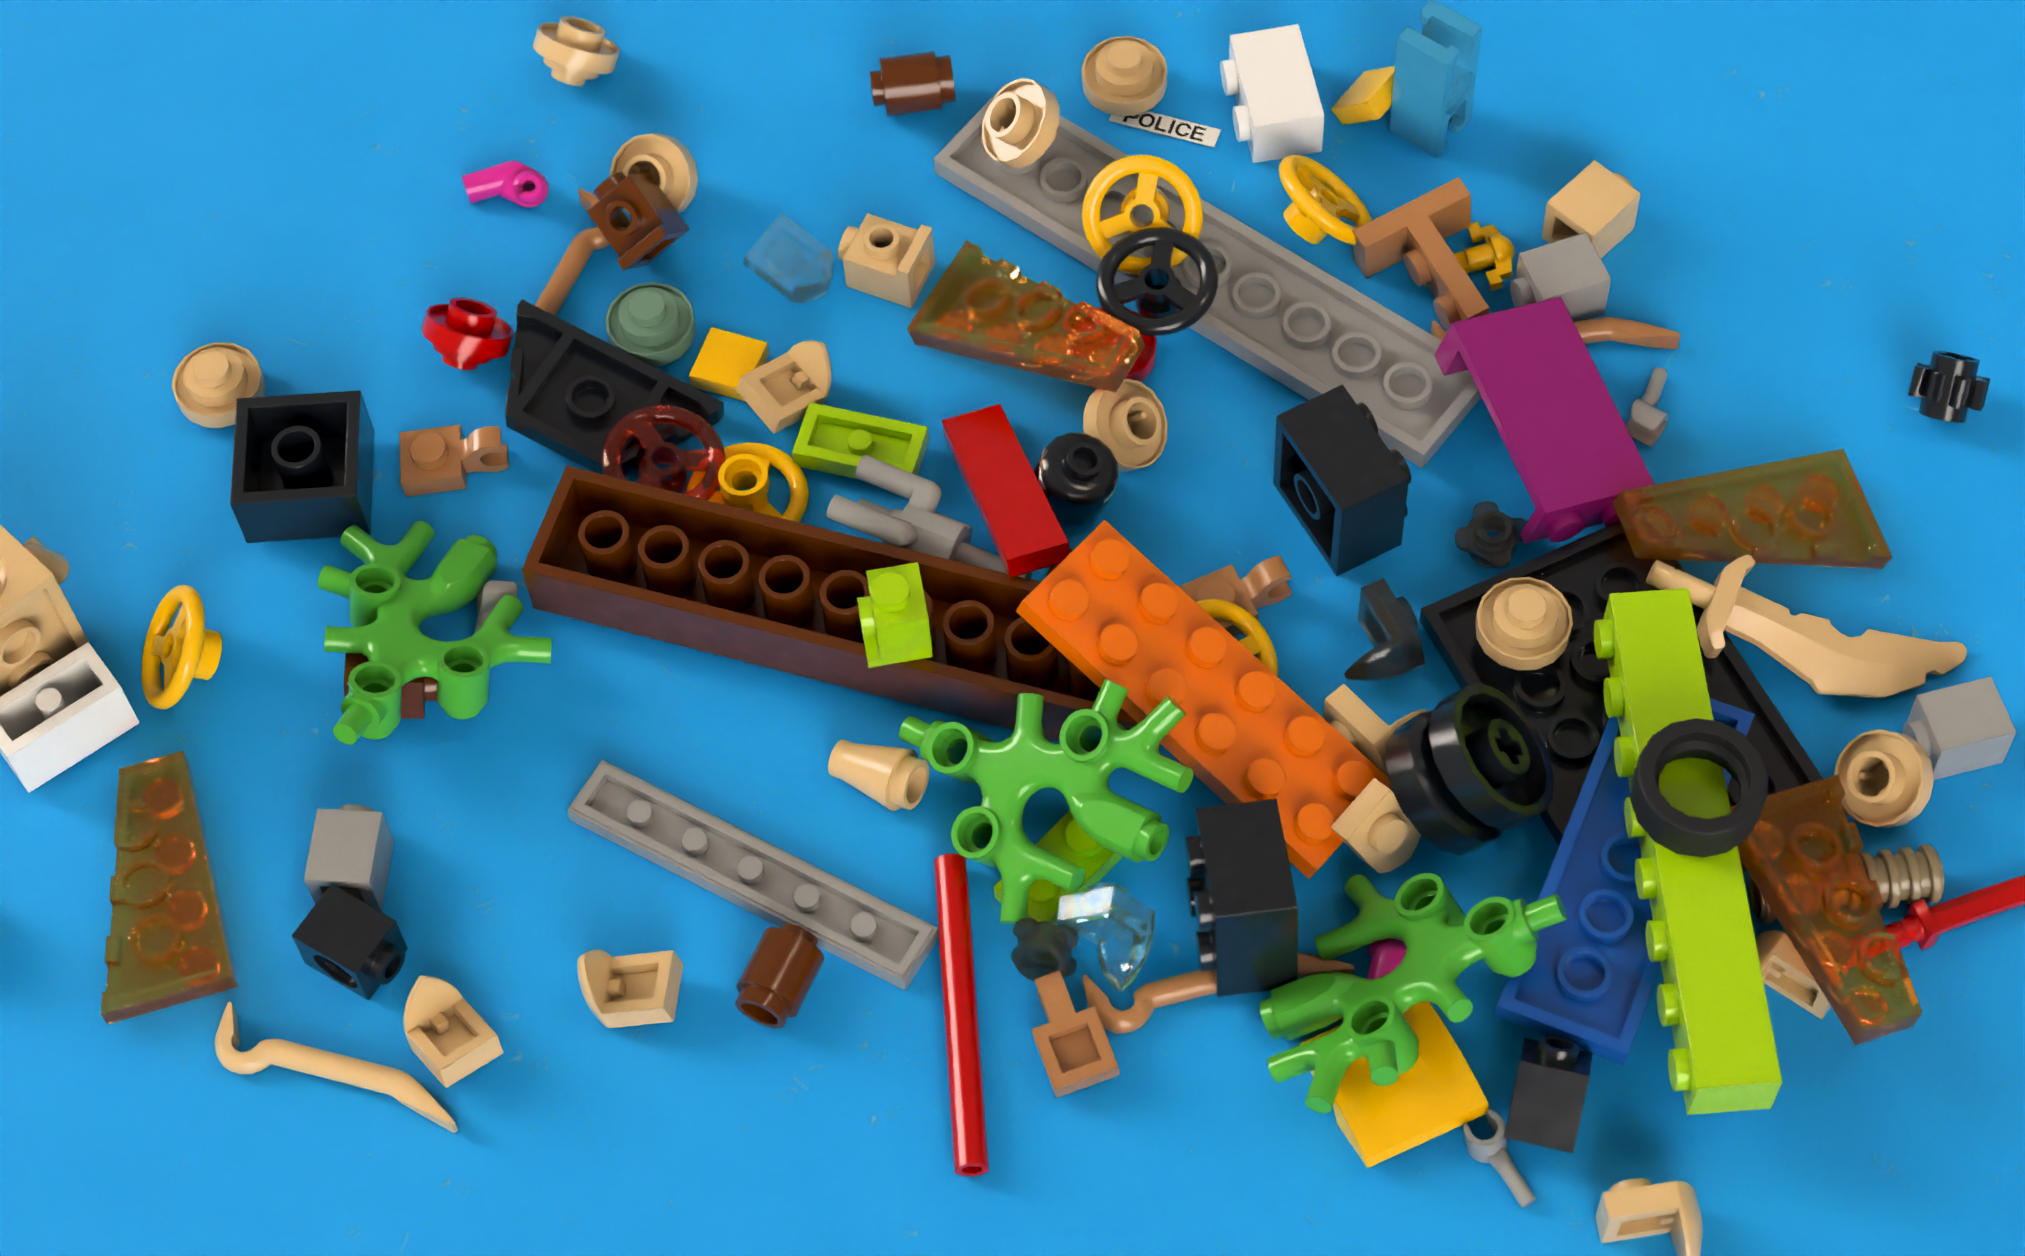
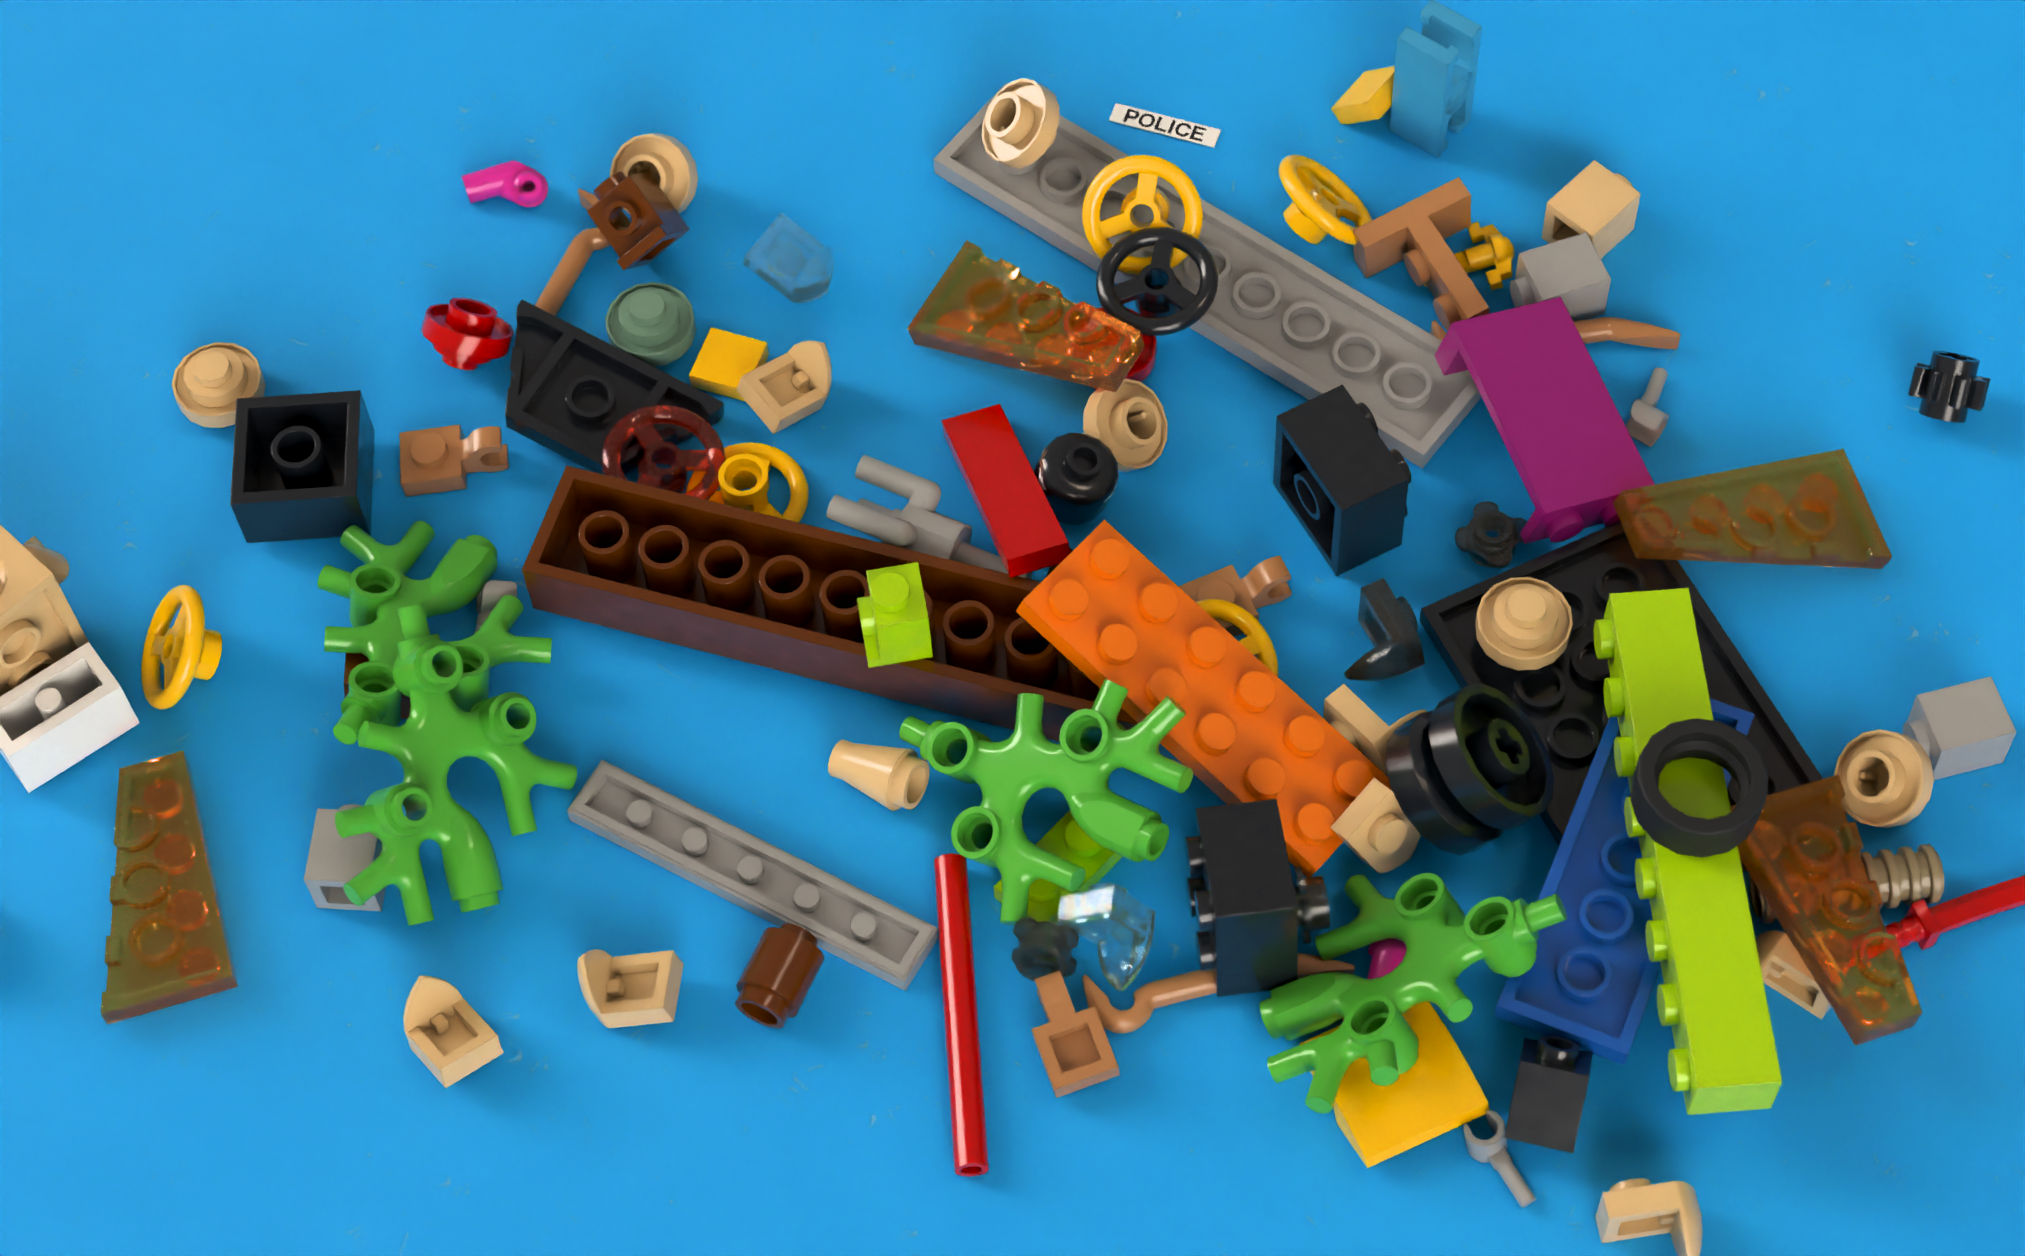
(325, 1065): tan piece -> none
(351, 942): black brick -> none
(426, 748): none -> bright green plant
(575, 50): tan plate -> none
(837, 439): lime plate -> none
(887, 259): tan brick -> none
(913, 83): reddish brown brick -> none
(1124, 76): tan plate -> none
(1274, 93): white brick -> none
(1312, 904): none -> clear smoke plate
(1808, 645): tan sword -> none

